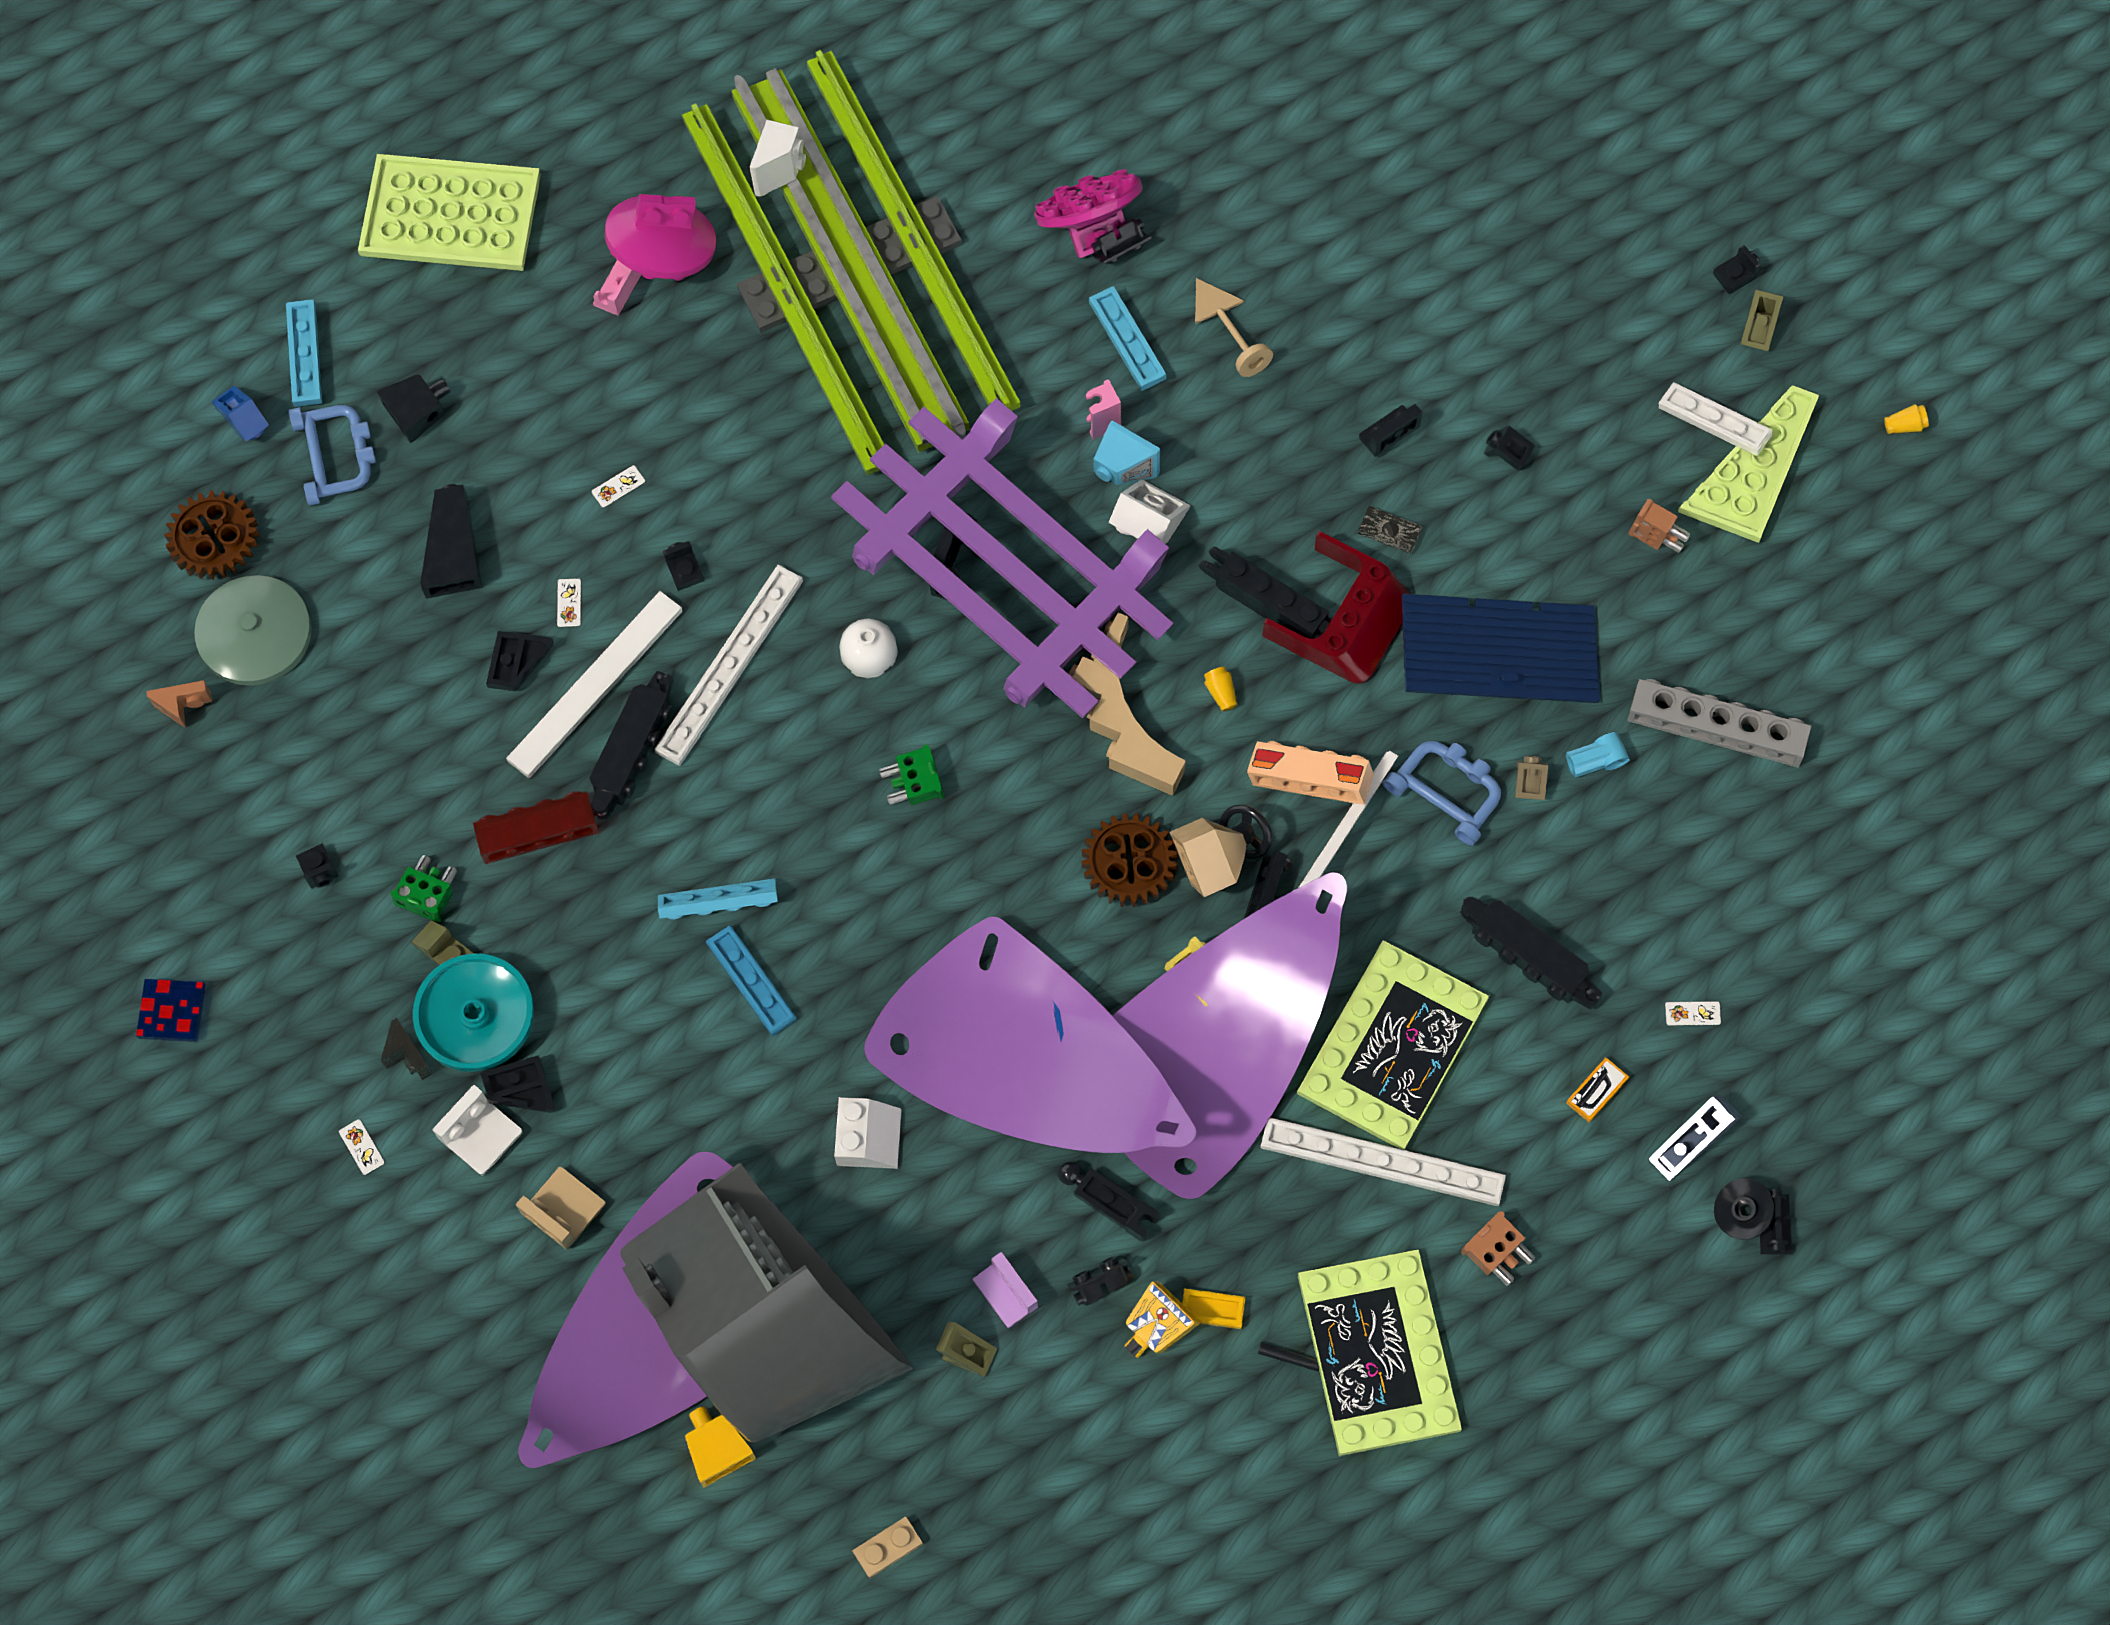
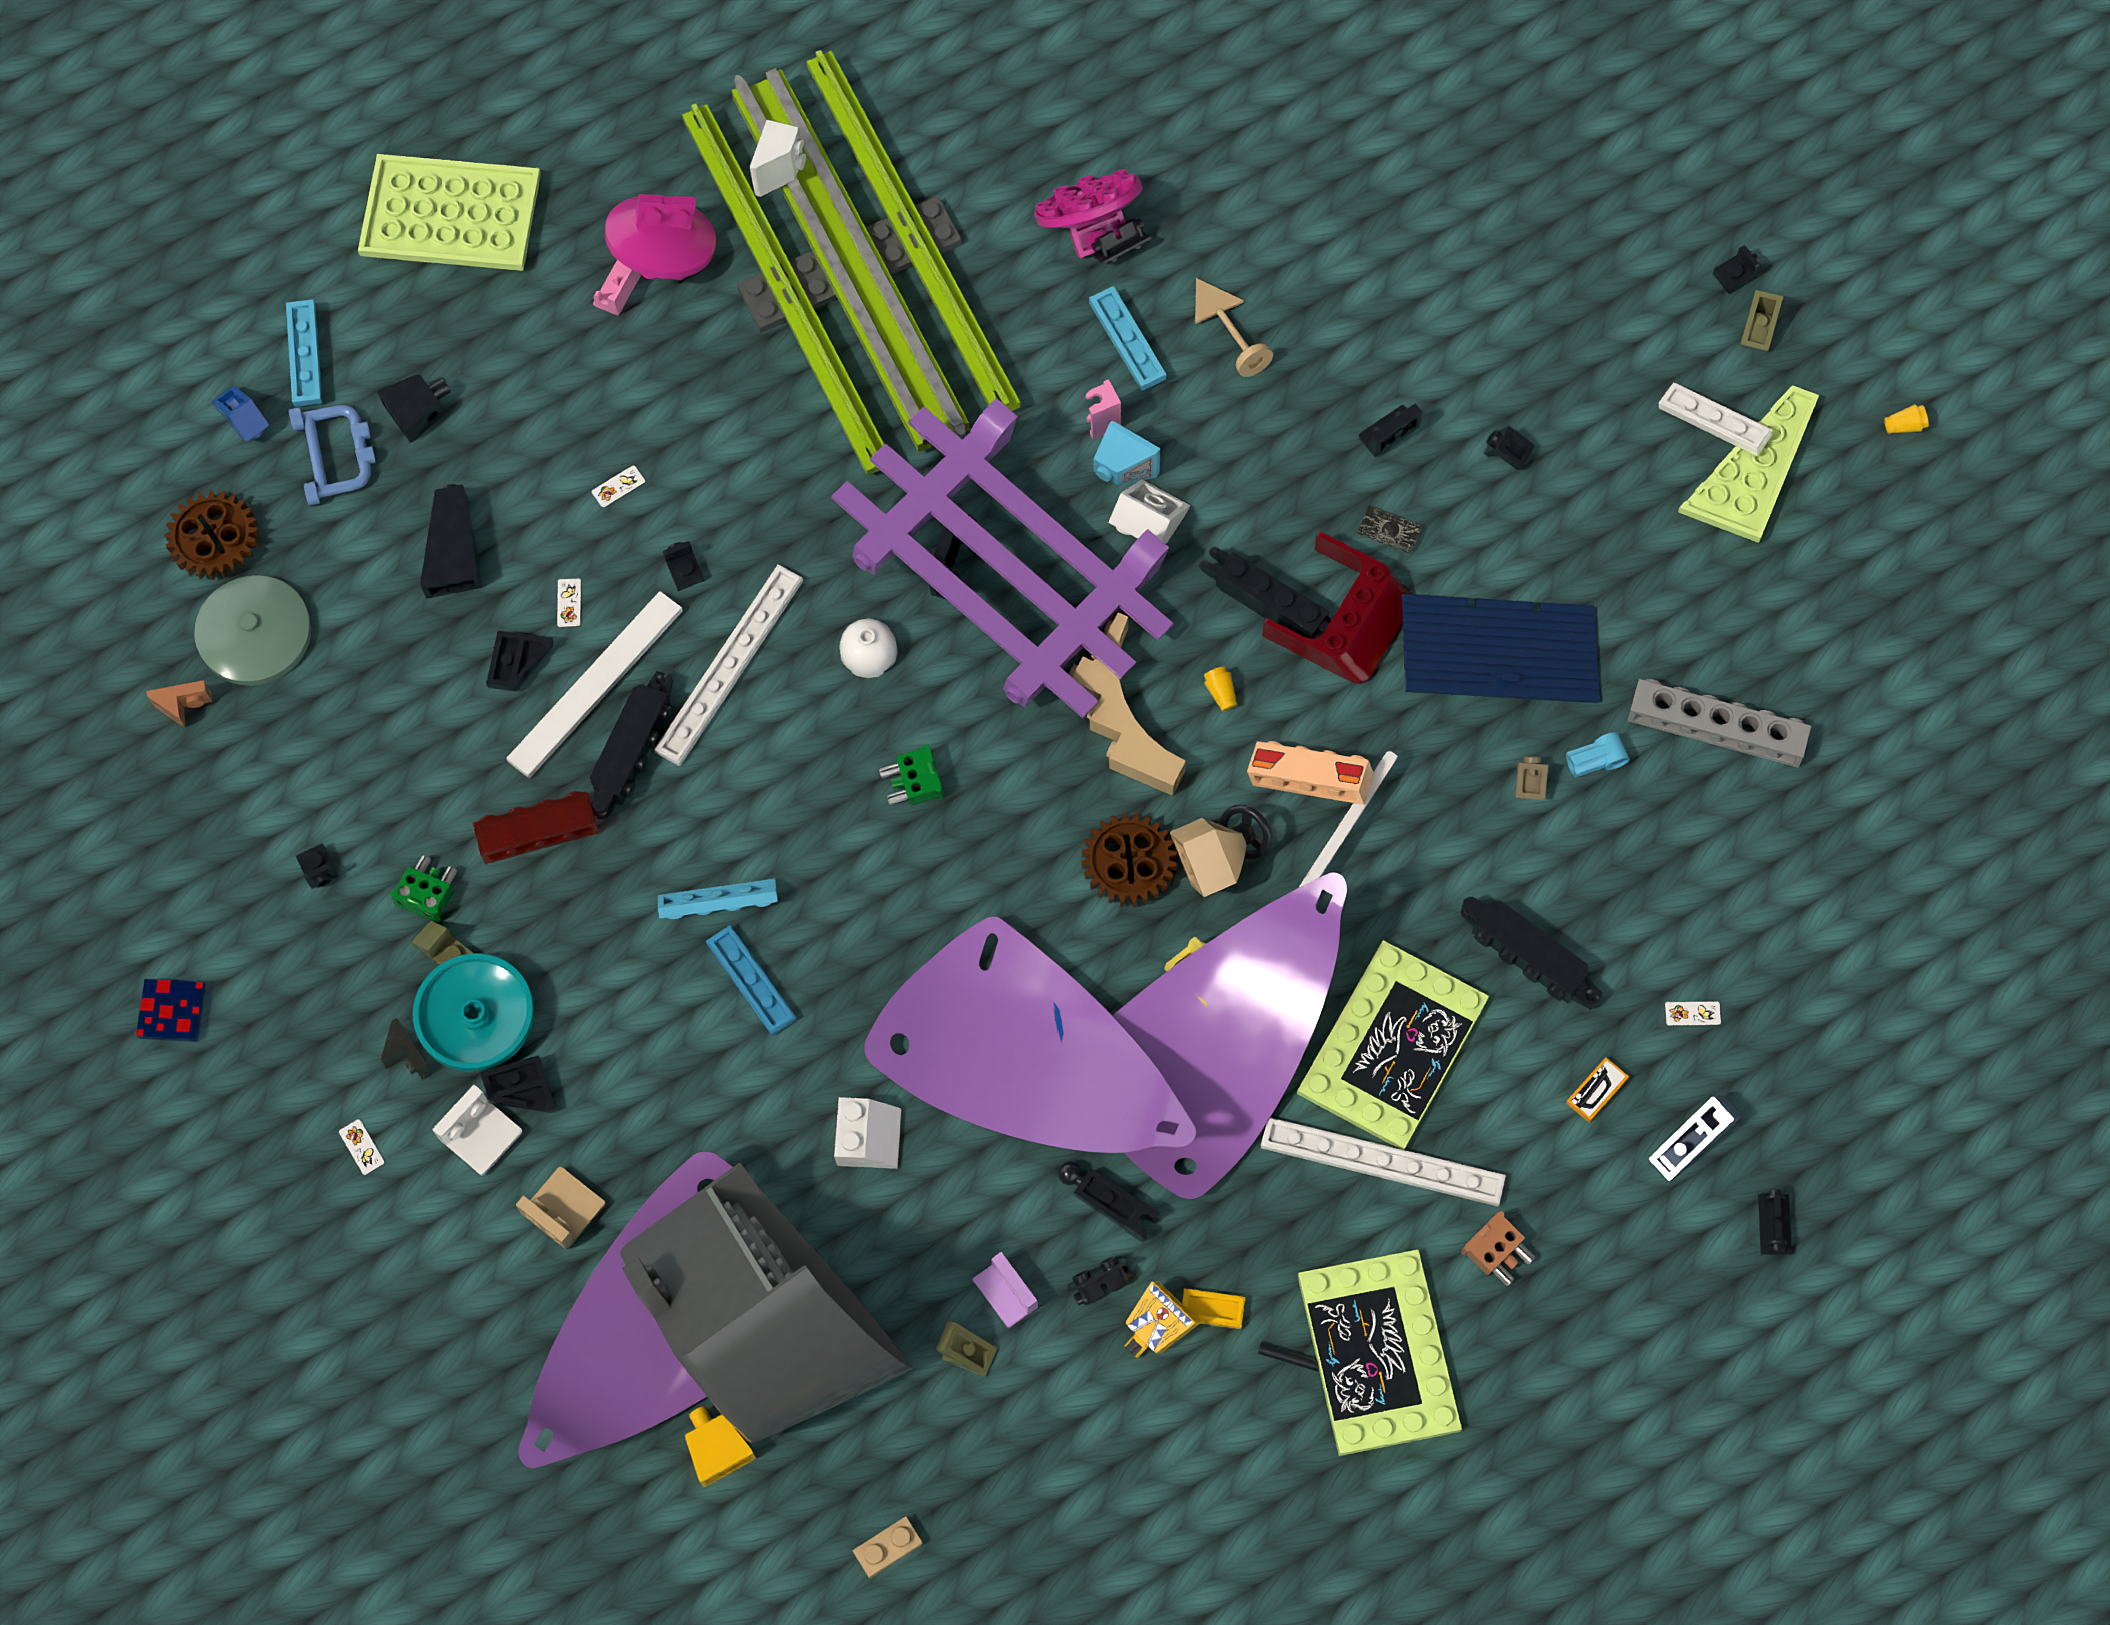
(1267, 881): black hinge -> none
(1453, 756): medium blue bar -> none
(1656, 526): nougat piece -> none
(1731, 1203): black dish -> none

